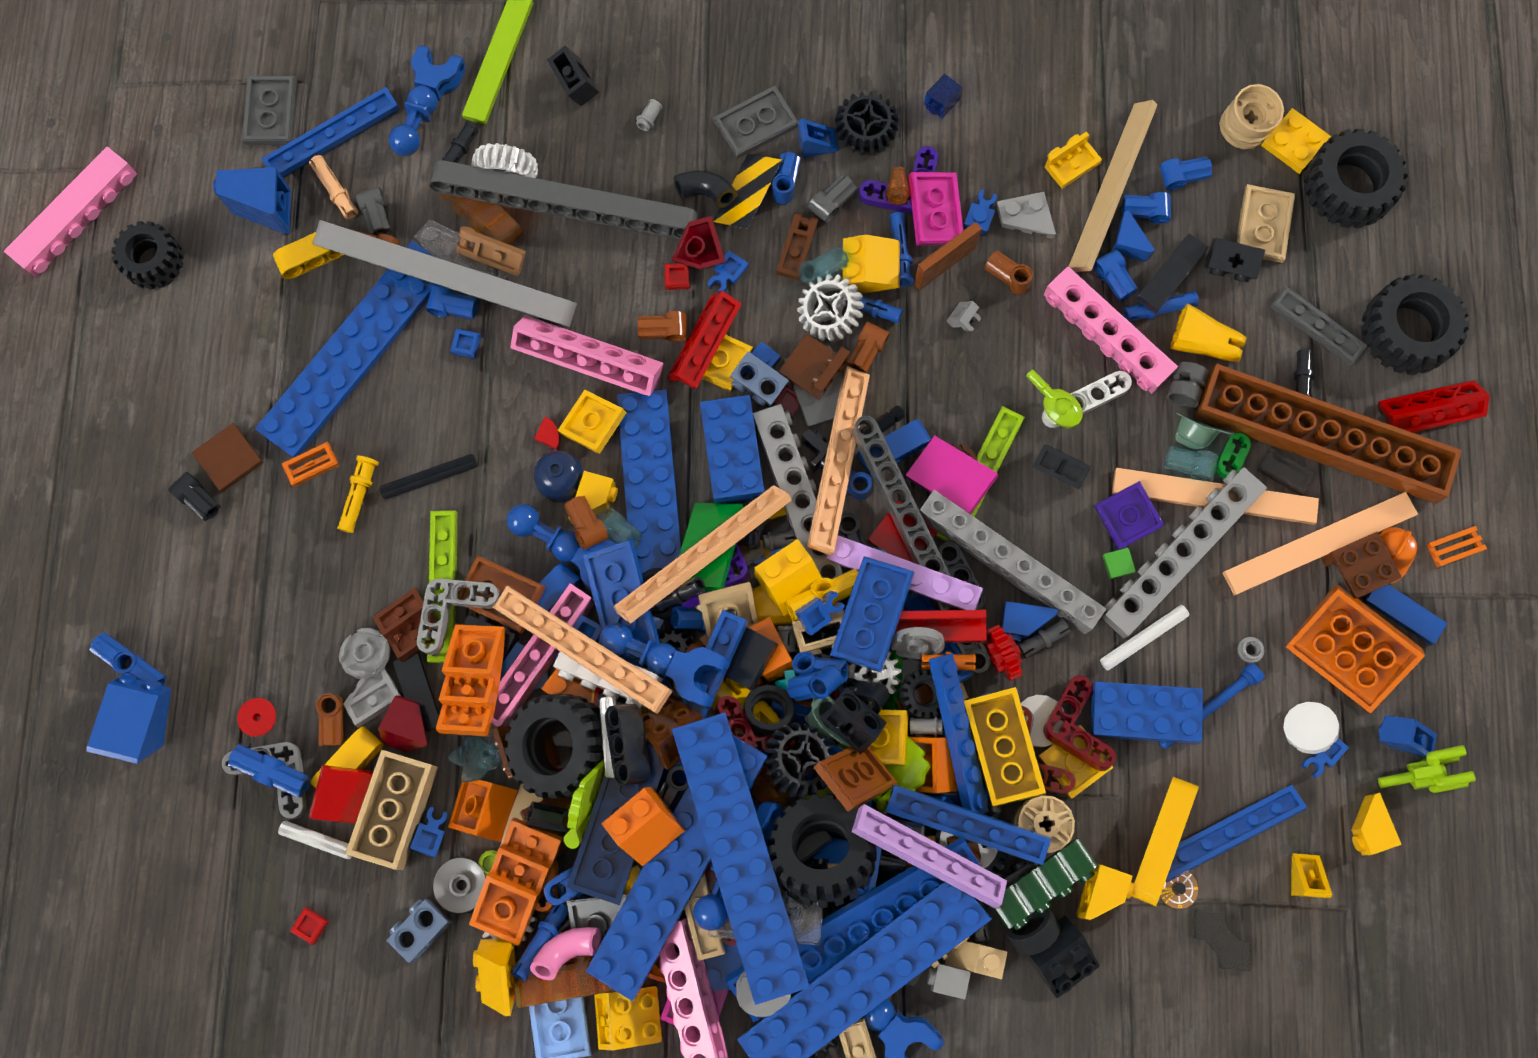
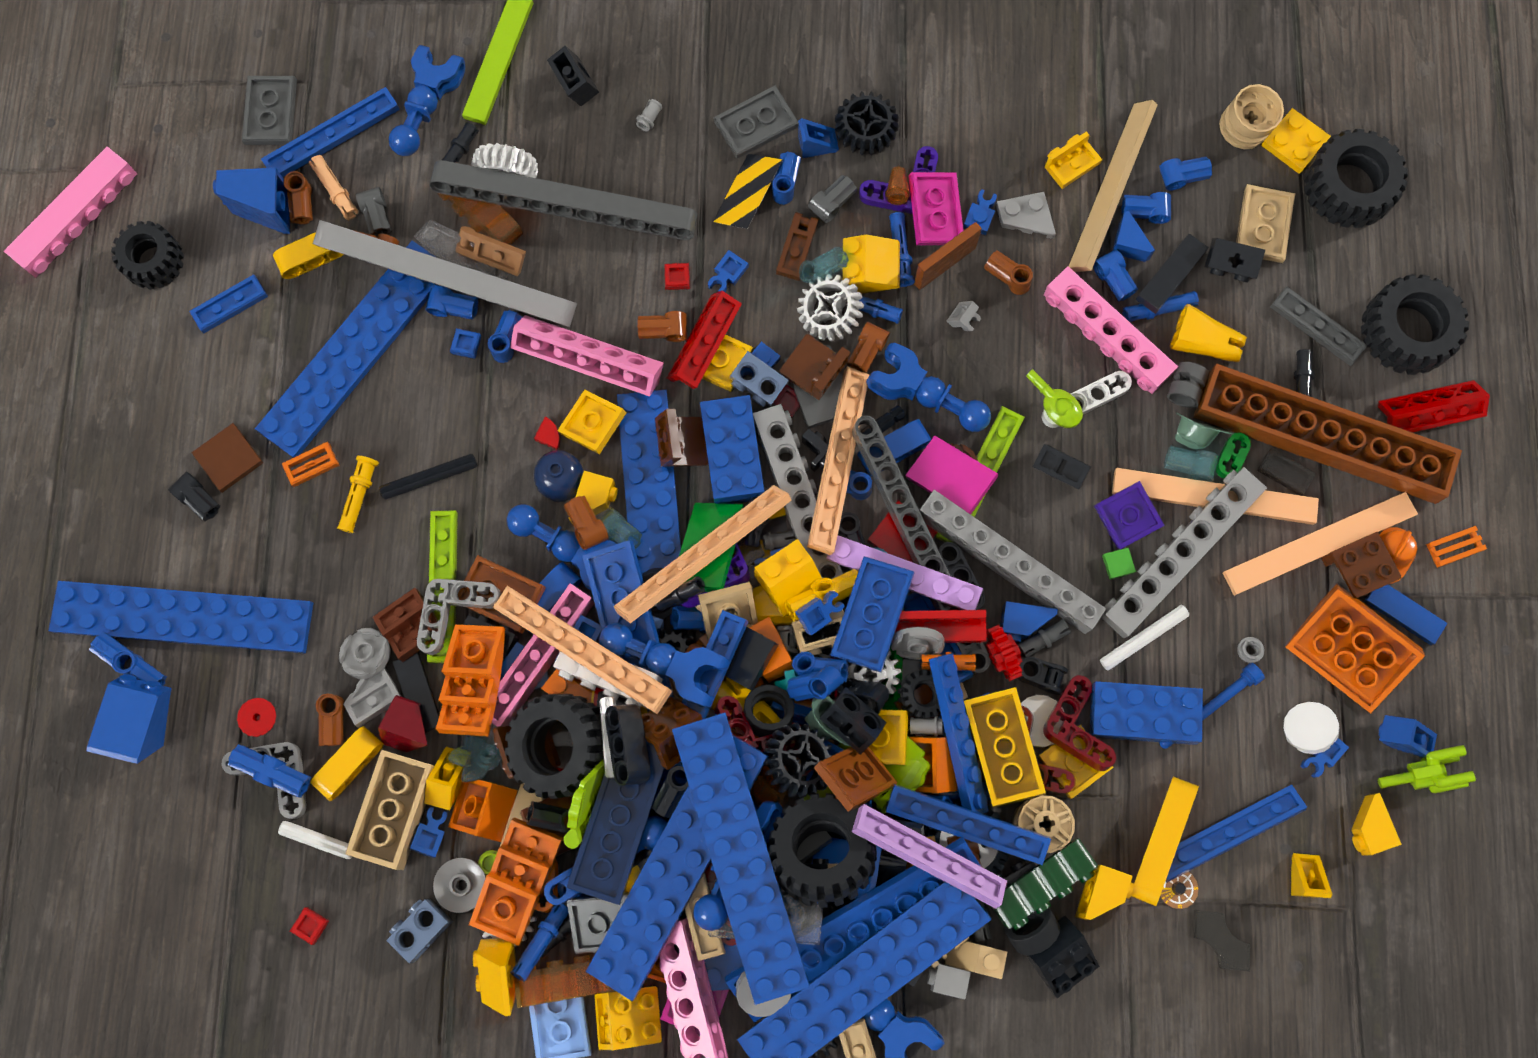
(181, 616): none -> blue plate
(228, 304): none -> blue tile
(298, 199): none -> dark orange piece
(340, 794): red tile -> none
(443, 782): none -> yellow slope
(503, 336): none -> blue piece
(563, 948): bright pink cylinder -> none
(643, 826): orange slope -> none
(680, 440): none -> reddish brown bracket
(699, 245): dark red slope -> none
(706, 184): black cylinder -> none
(929, 391): none -> blue piece
(943, 96): clear blue brick -> none
(1046, 675): none -> black piece

